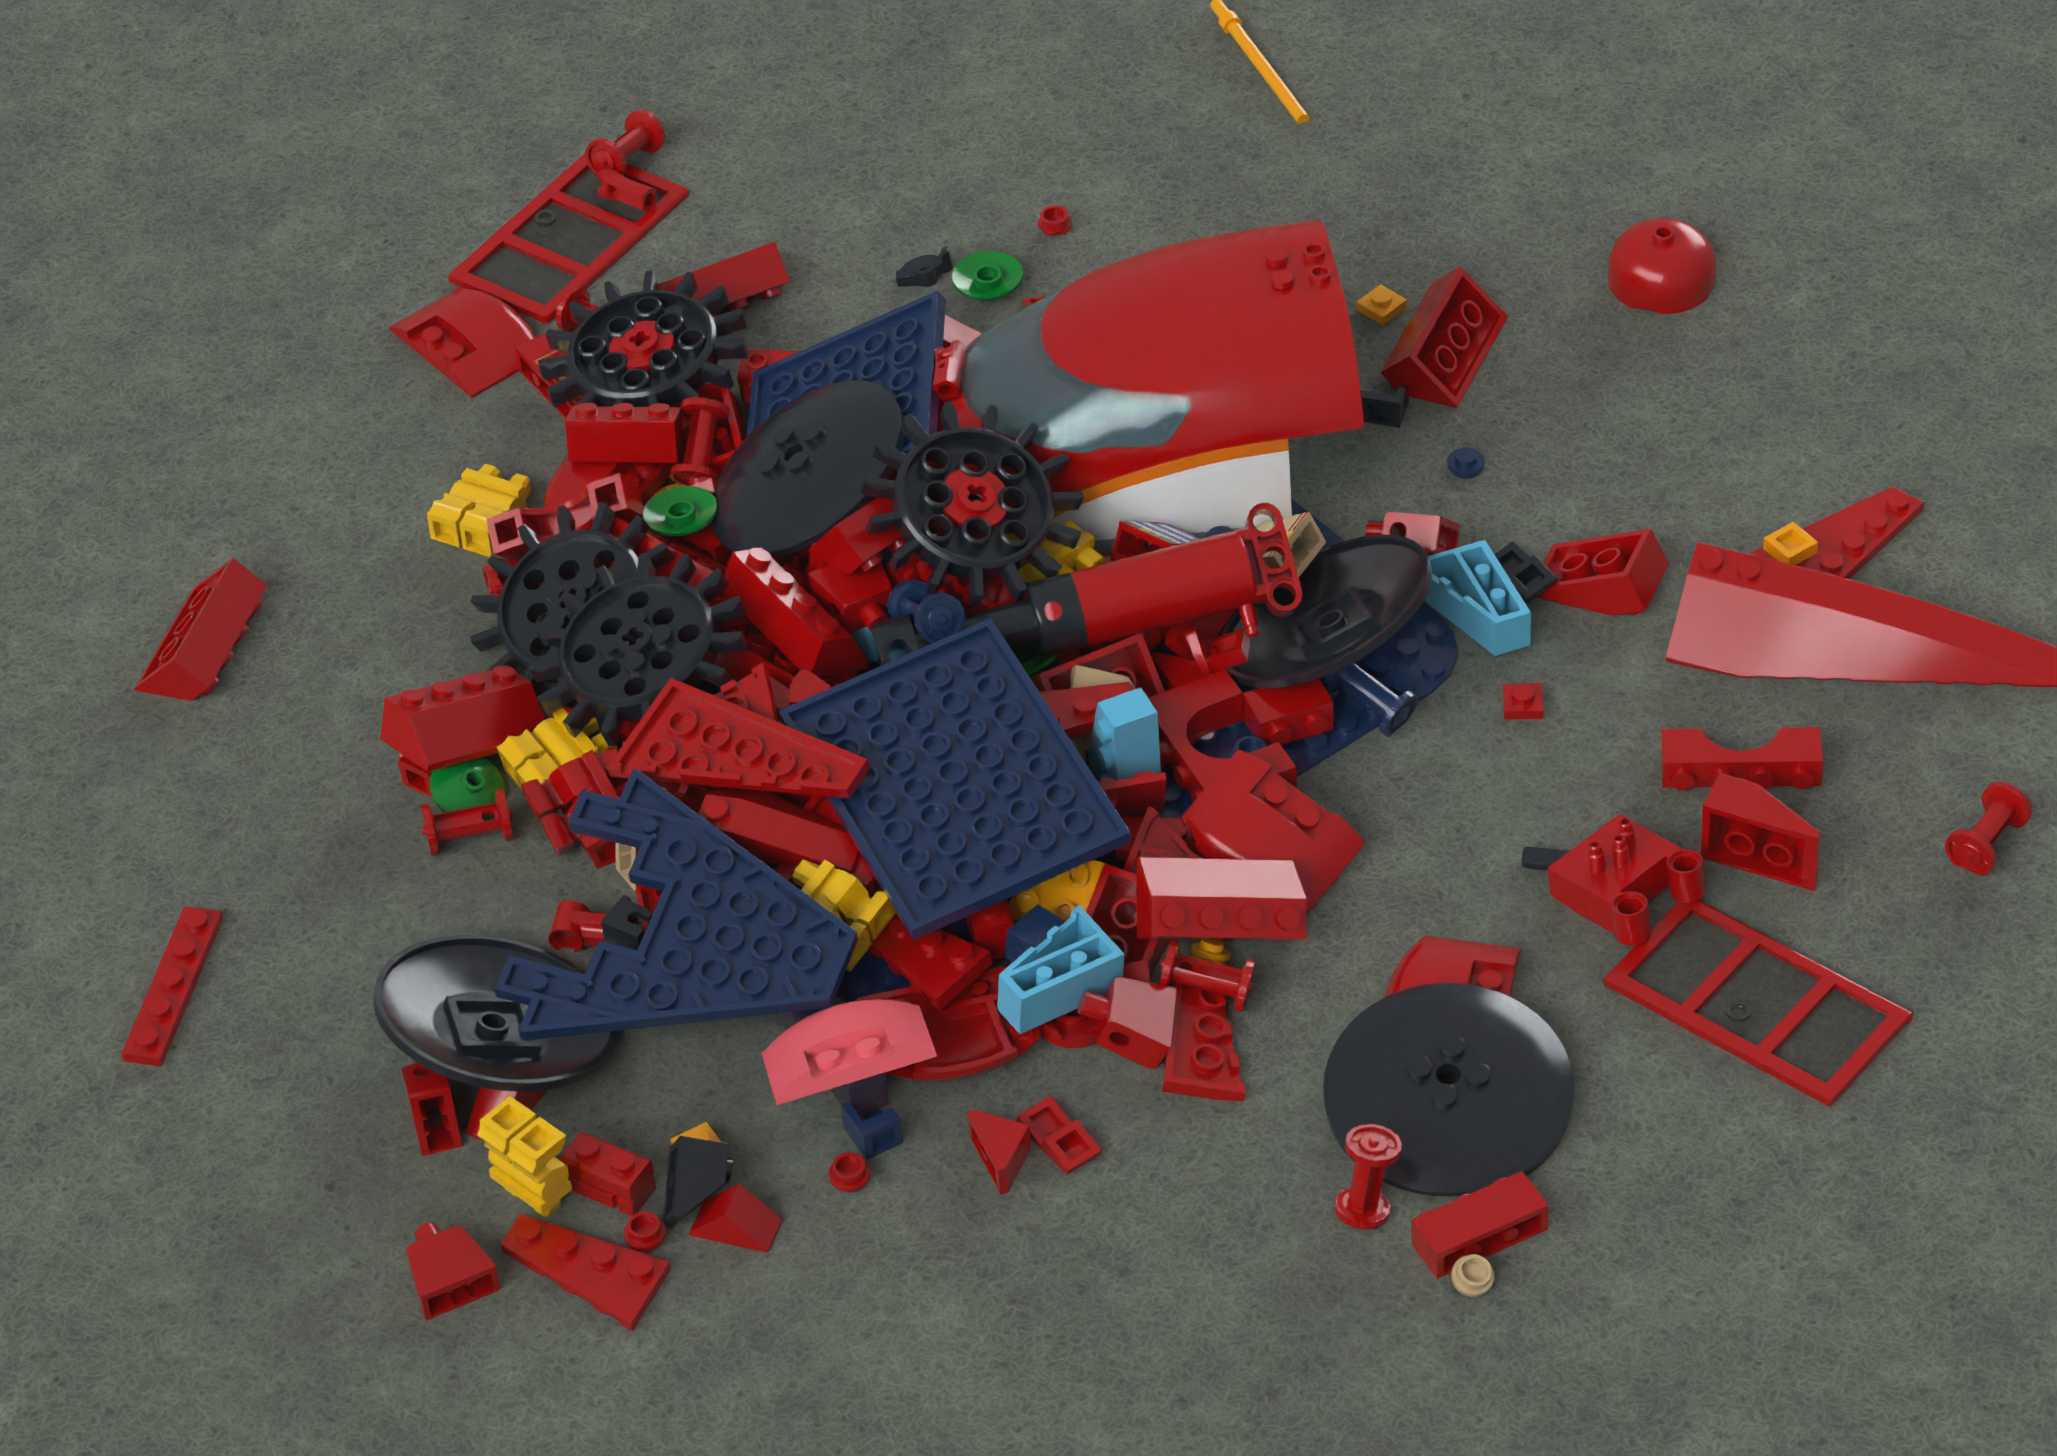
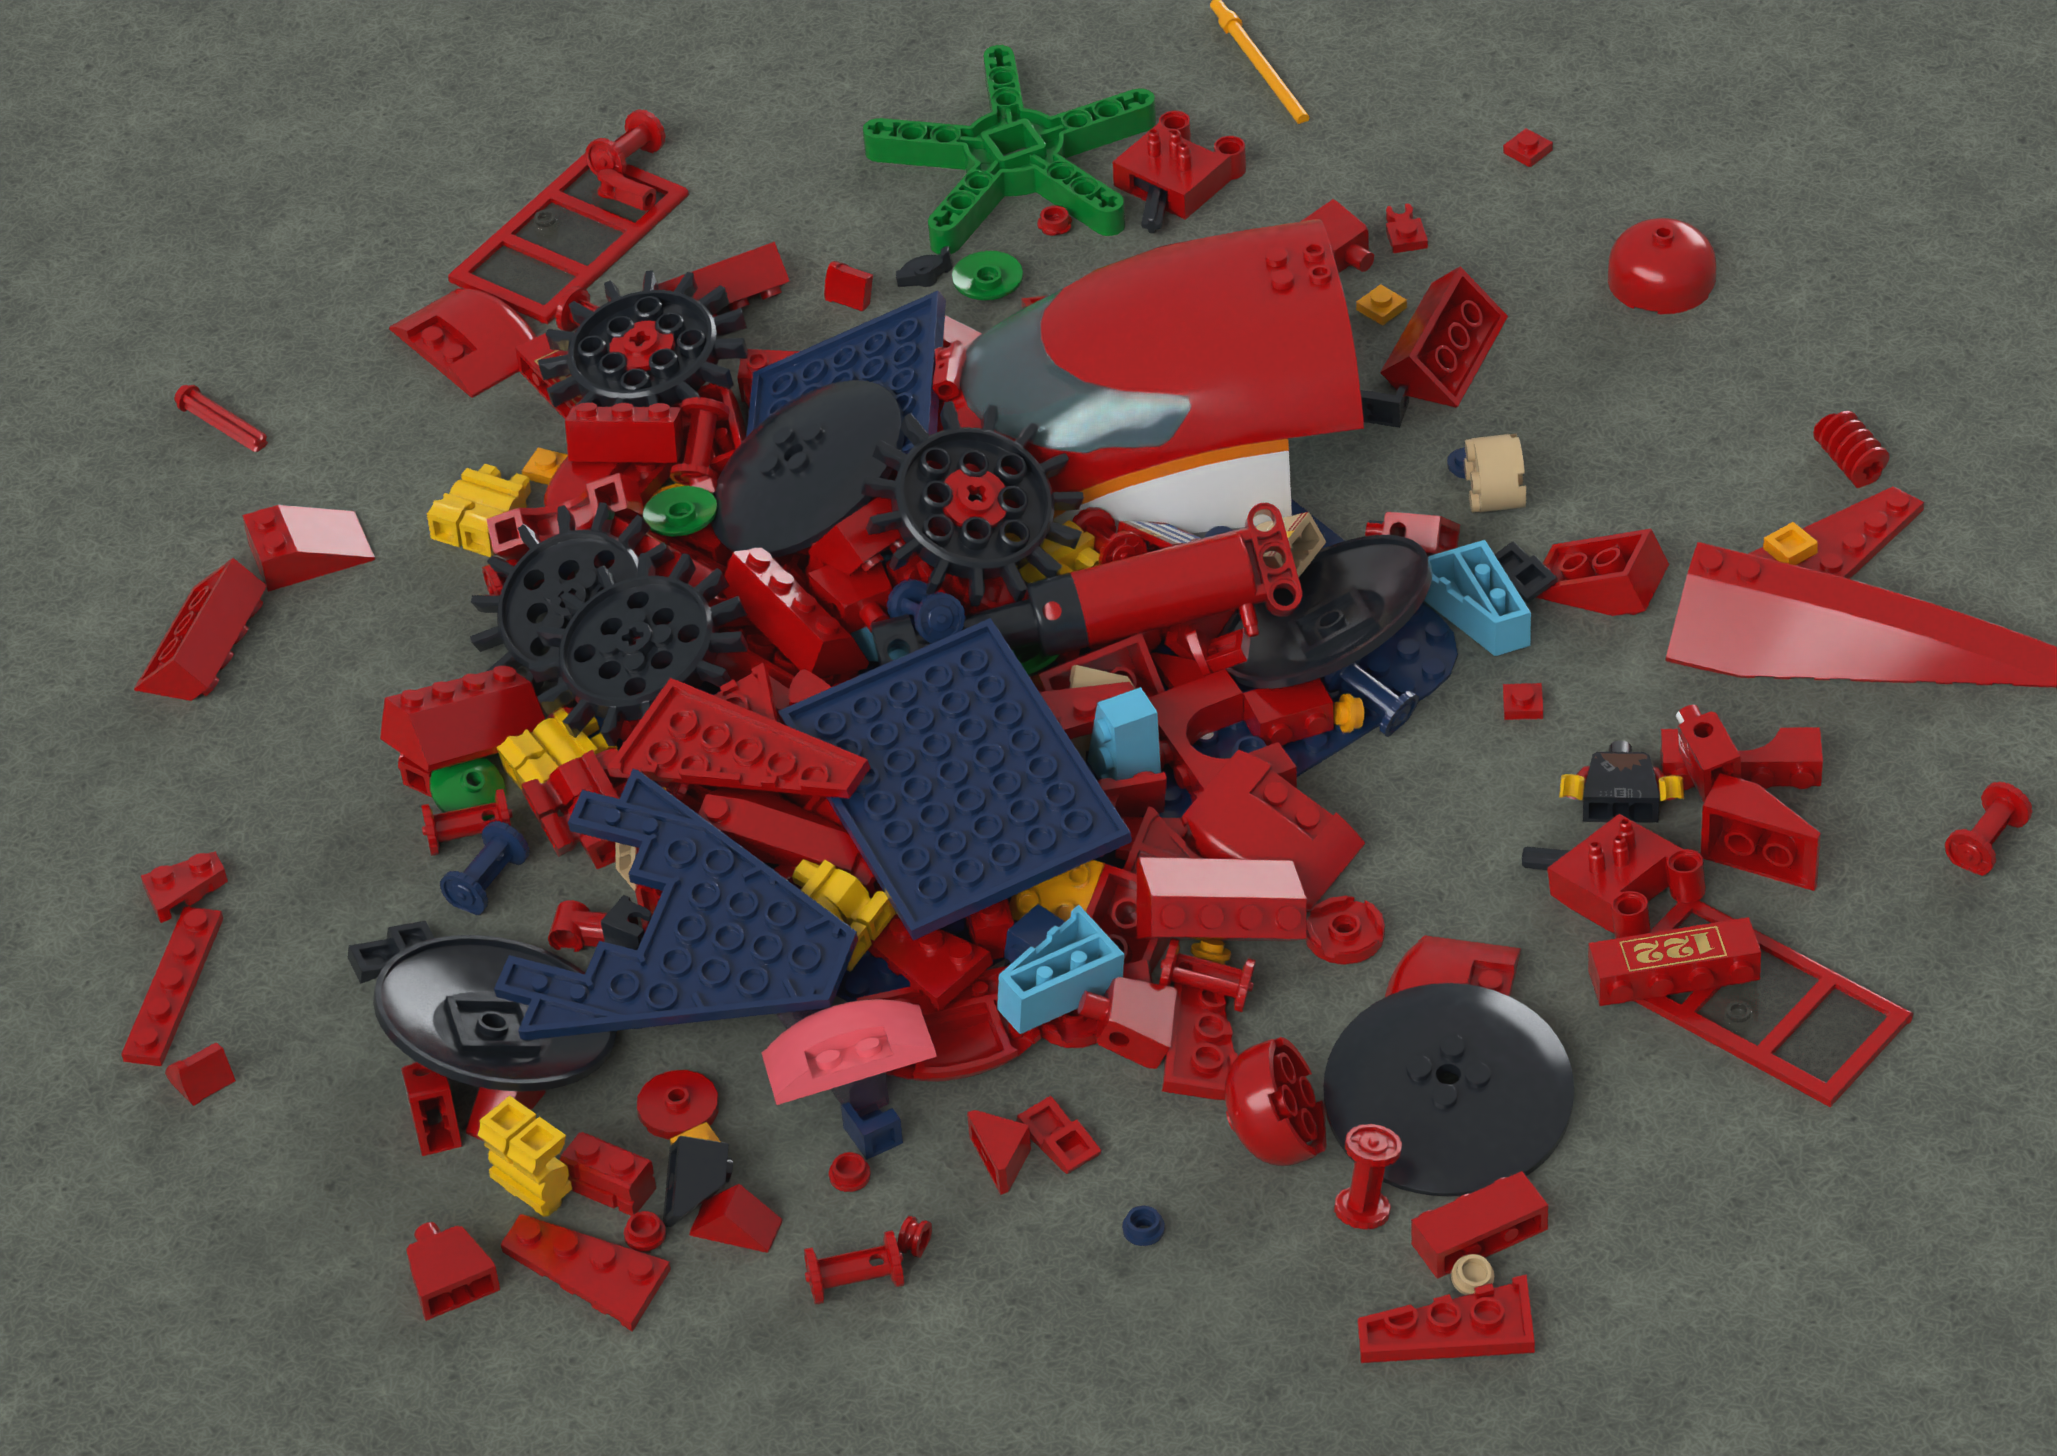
(185, 881): none -> red wing
(189, 398): none -> red axle
(201, 1073): none -> red tile
(304, 543): none -> red slope
(370, 957): none -> black slope
(468, 888): none -> dark blue hose
(543, 465): none -> light orange plate
(669, 1117): none -> red plate
(848, 286): none -> red tile
(853, 1267): none -> red hose
(914, 1236): none -> red bush
(1008, 128): none -> green beam
(1107, 542): none -> red hose
(1139, 1217): none -> dark blue plate
(1175, 172): none -> red piece
(1275, 1104): none -> red cylinder
(1343, 914): none -> red plate
(1346, 235): none -> red torso
(1348, 713): none -> light orange plate
(1404, 231): none -> red plate
(1467, 1326): none -> red wing
(1495, 473): none -> tan brick
(1528, 147): none -> red plate
(1622, 785): none -> torso
(1674, 961): none -> red brick
(1706, 748): none -> red torso
(1851, 447): none -> red piece

